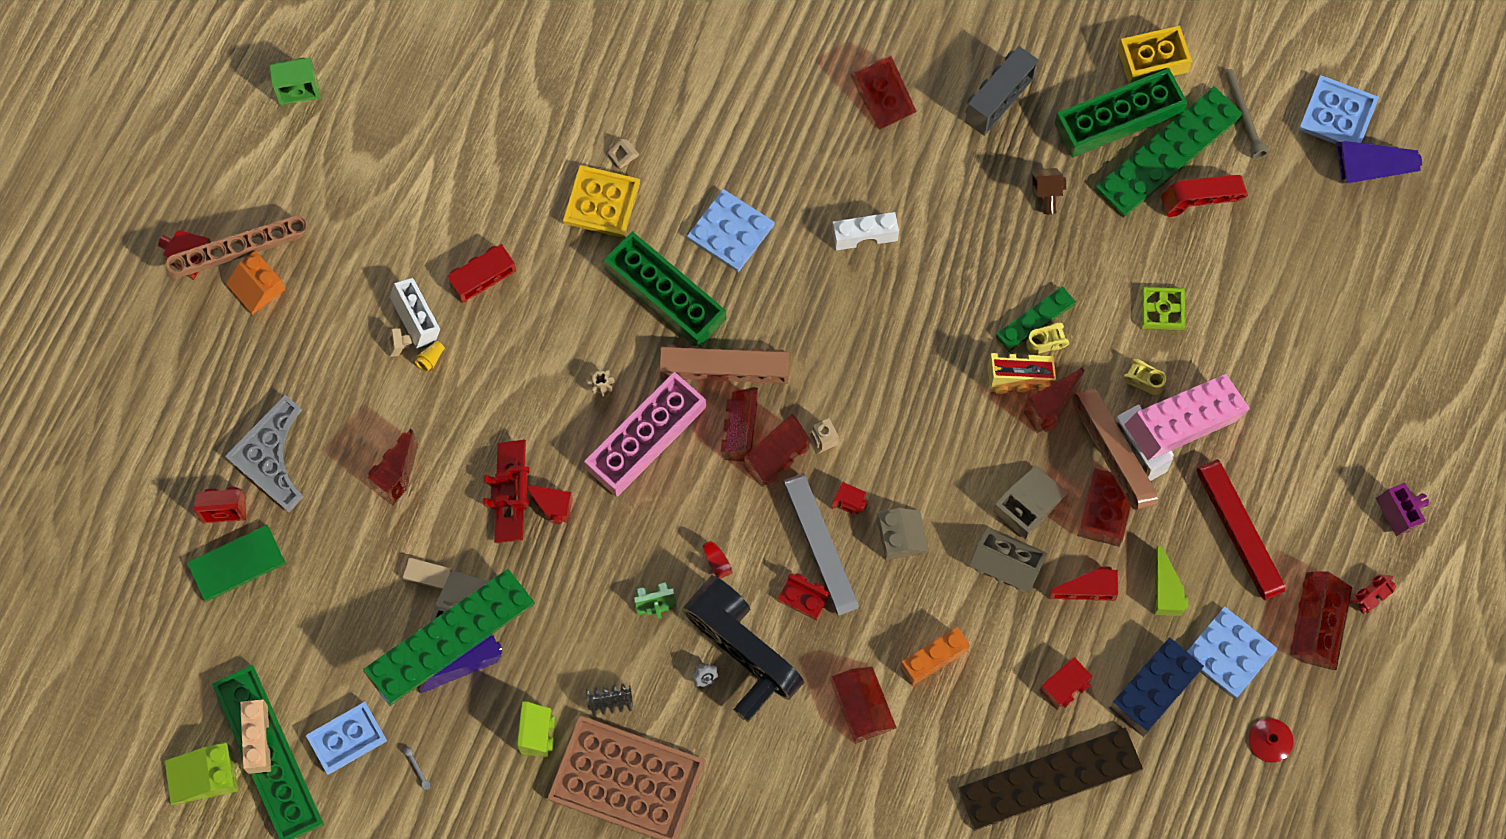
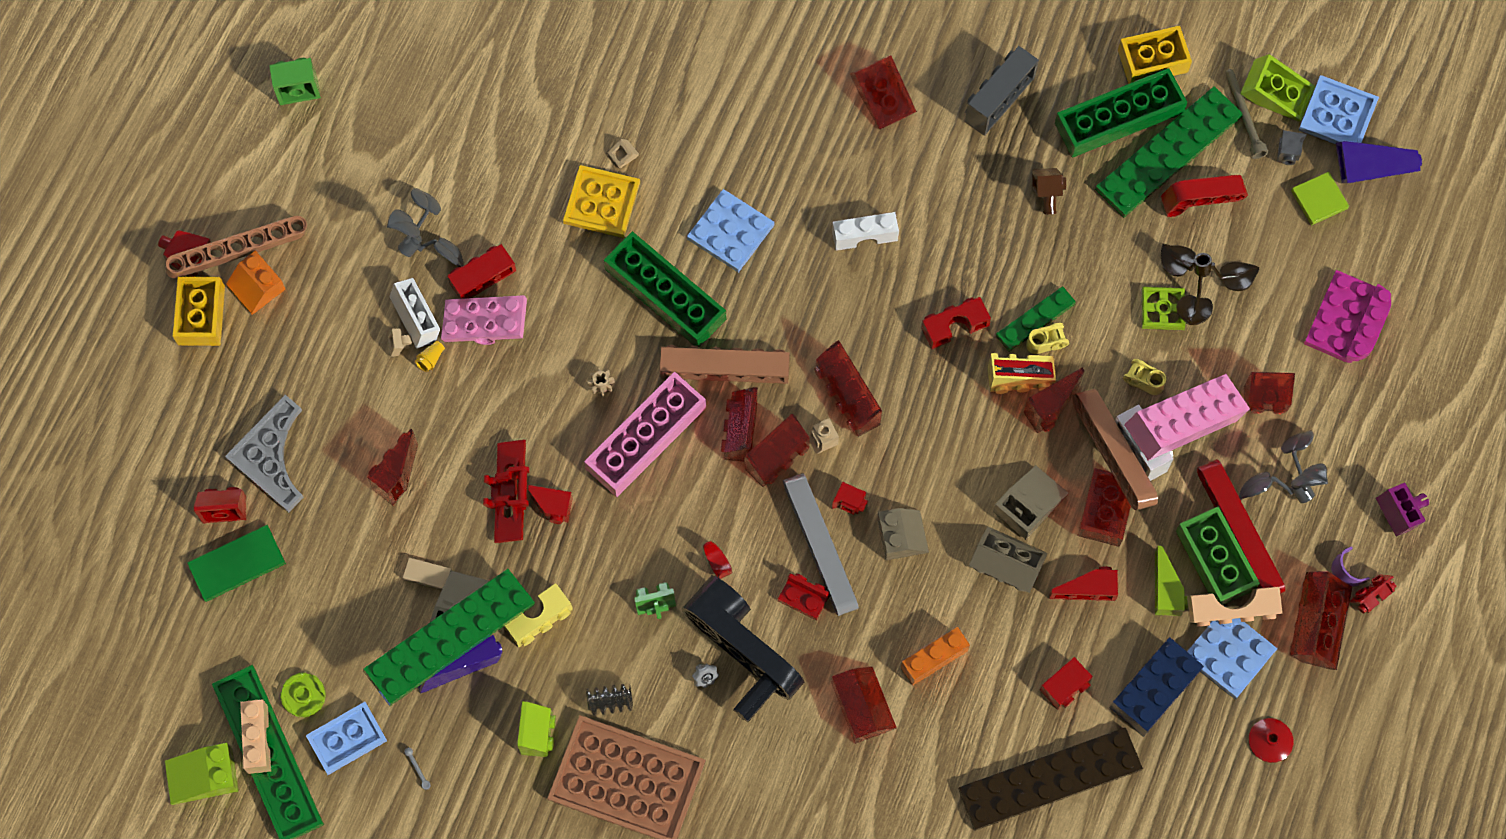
(199, 311): none -> yellow brick
(303, 695): none -> lime tile
(404, 223): none -> dark grey plant
(484, 319): none -> bright pink plate
(555, 607): none -> light yellow arch
(848, 389): none -> clear red slope
(970, 313): none -> red arch
(1179, 259): none -> dark brown plant
(1217, 556): none -> bright green brick
(1262, 602): none -> light nougat arch
(1269, 392): none -> clear red slope
(1277, 88): none -> lime slope
(1290, 147): none -> flat silver window
(1301, 484): none -> dark grey plant
(1320, 198): none -> lime tile
(1339, 571): none -> medium lavender helmet
(1349, 318): none -> dark pink plate

